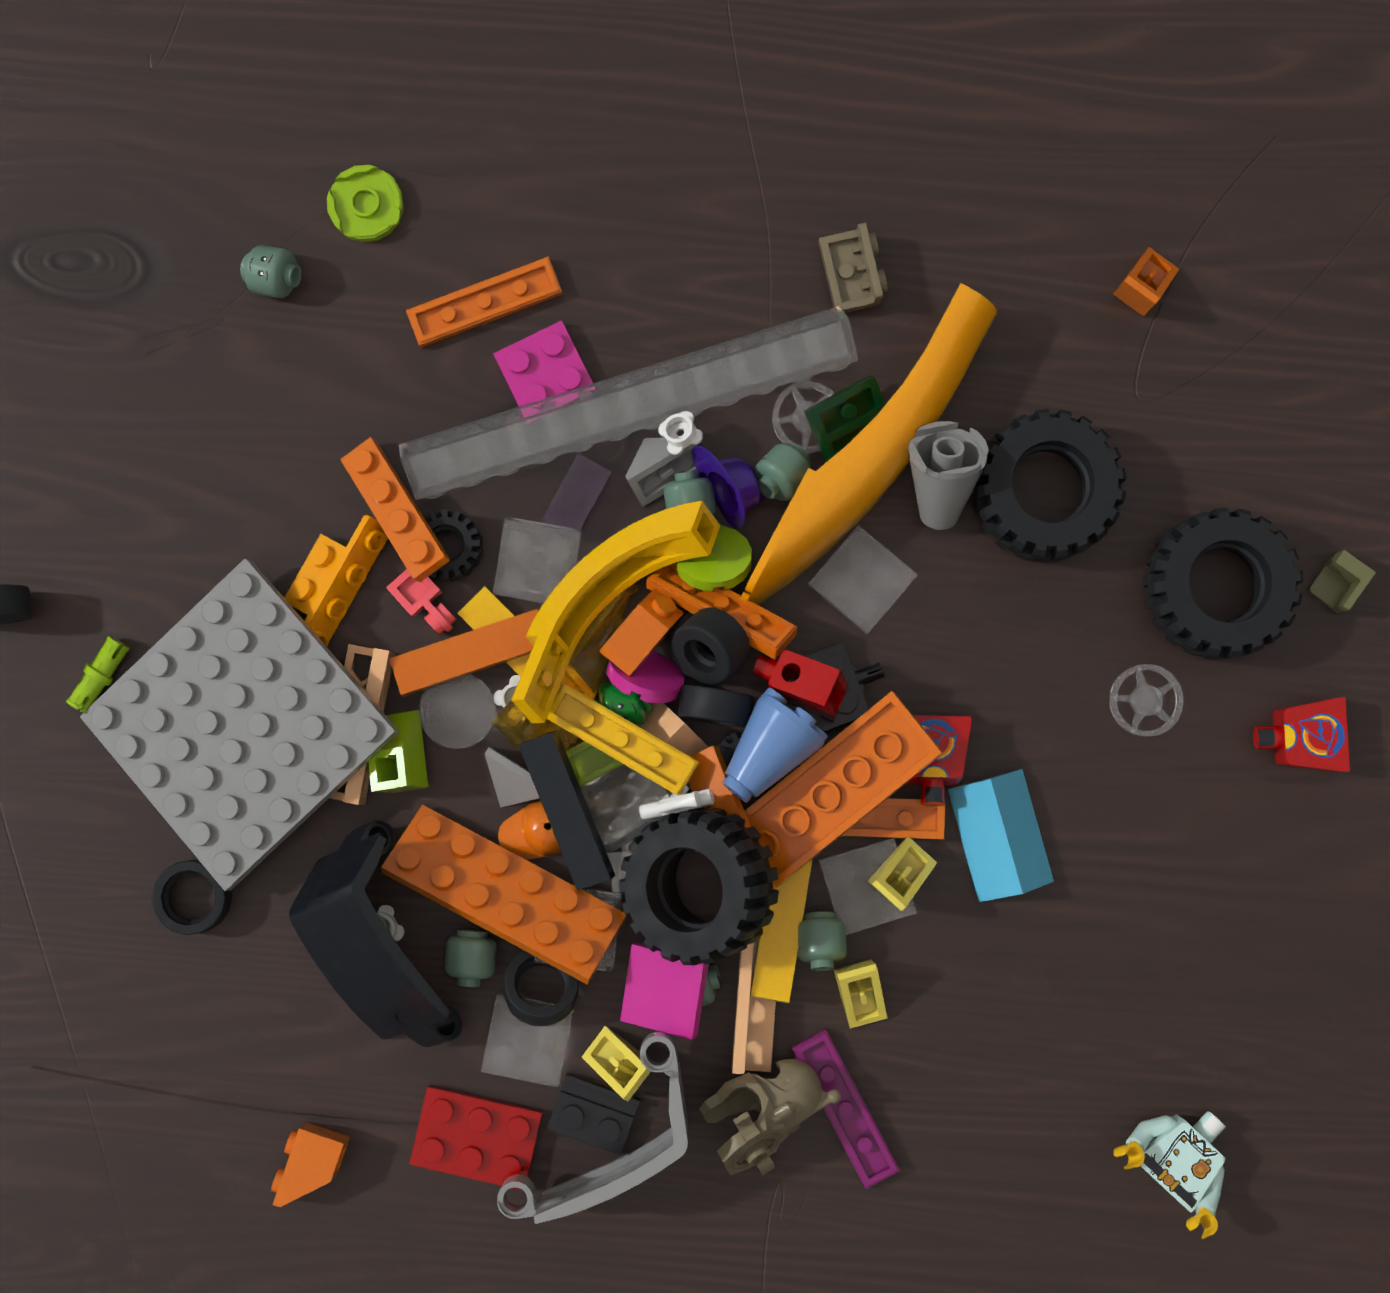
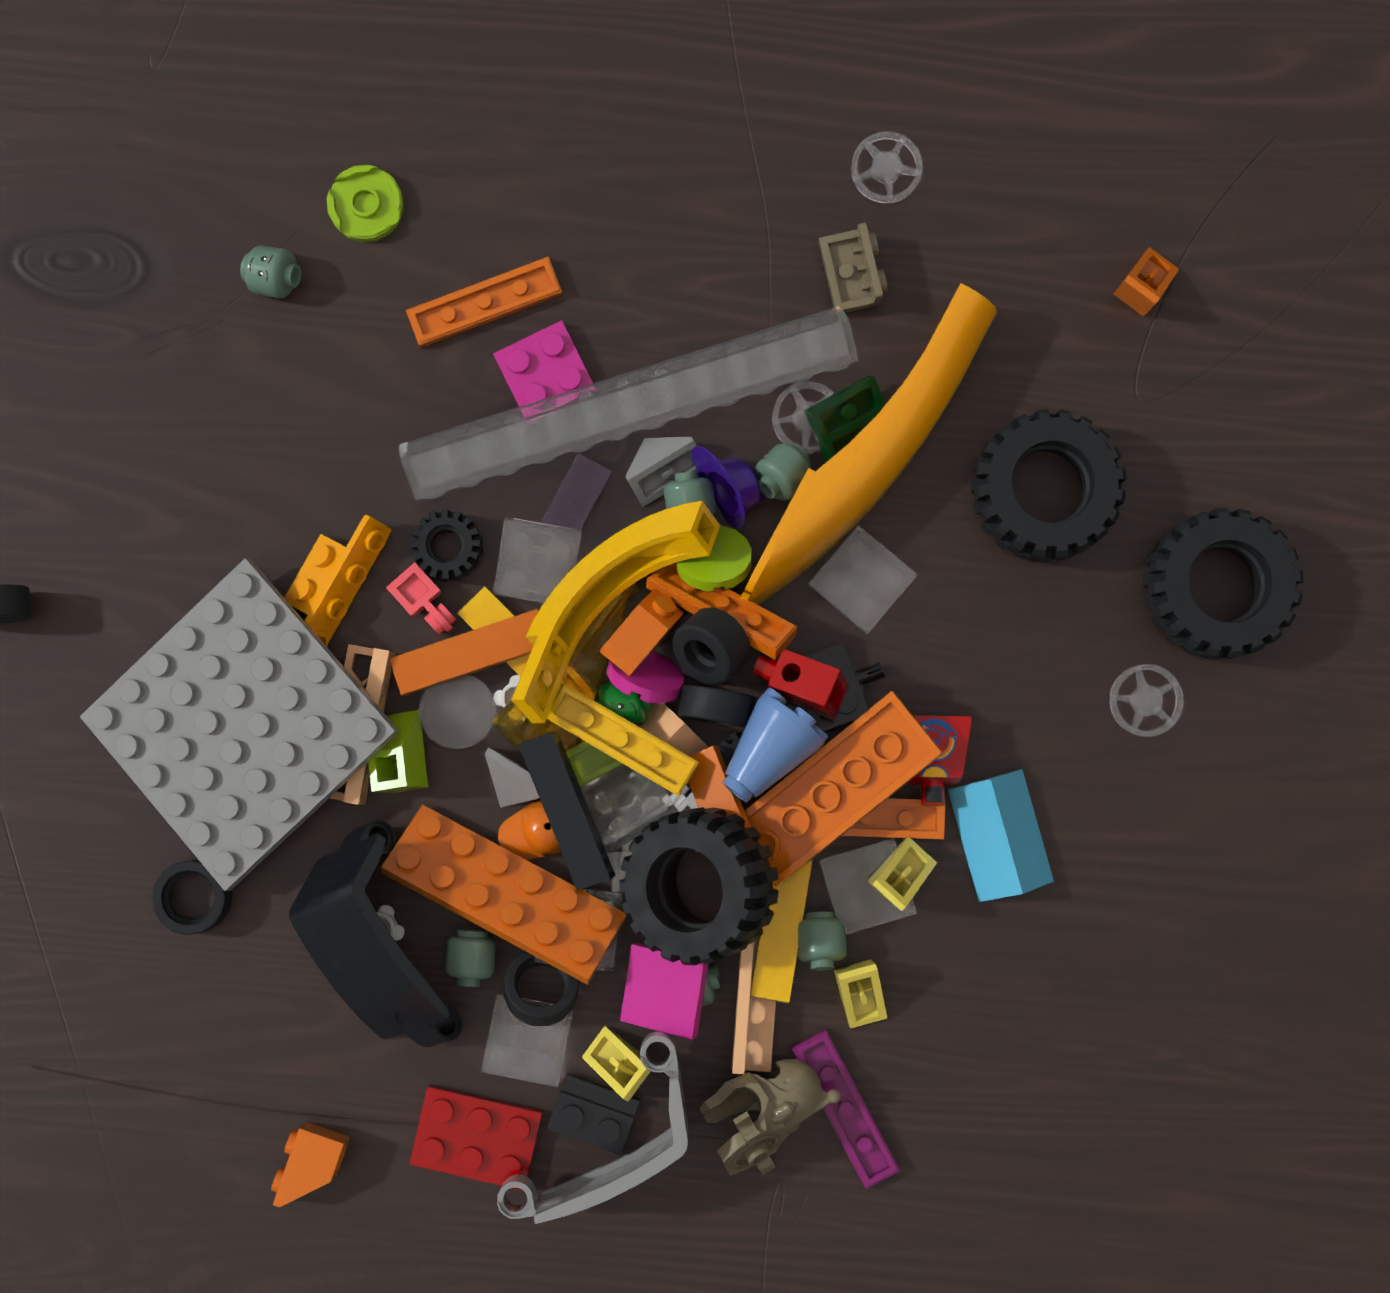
(98, 674): lime pin -> none
(395, 510): orange plate -> none
(673, 425): white plate -> none
(677, 804): white piece -> none
(886, 167): none -> clear wheel
(945, 470): light grey cone -> none
(1181, 1163): light aqua torso -> none
(1308, 736): red torso -> none
(1341, 581): olive panel -> none

